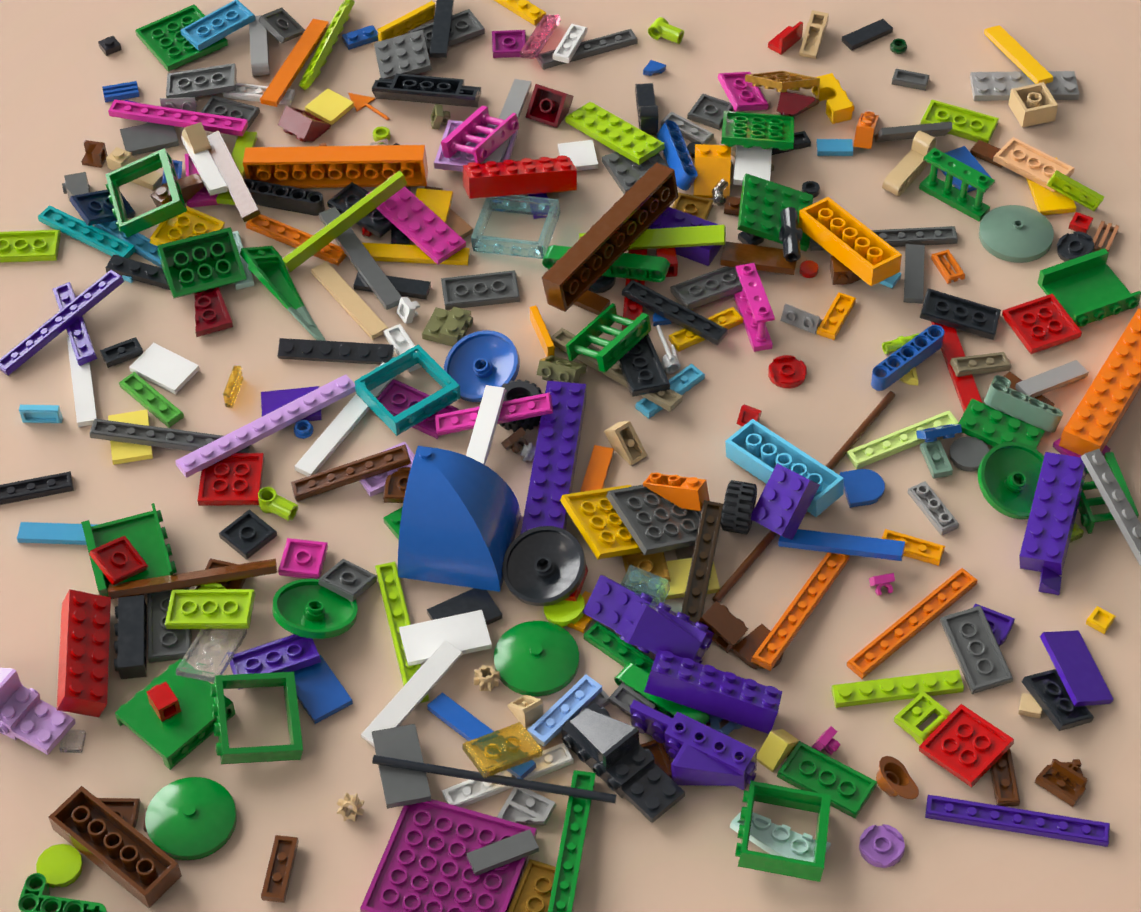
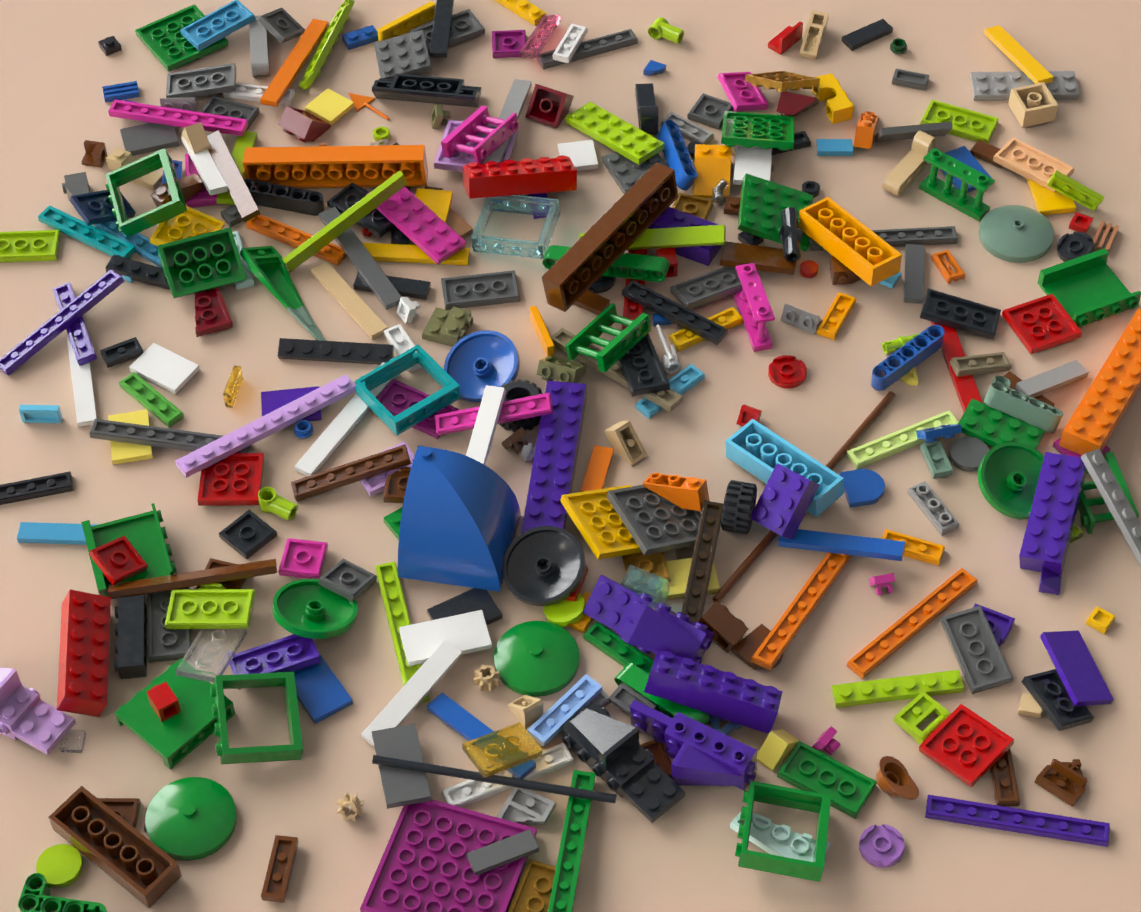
(231, 216): none -> dark grey plate

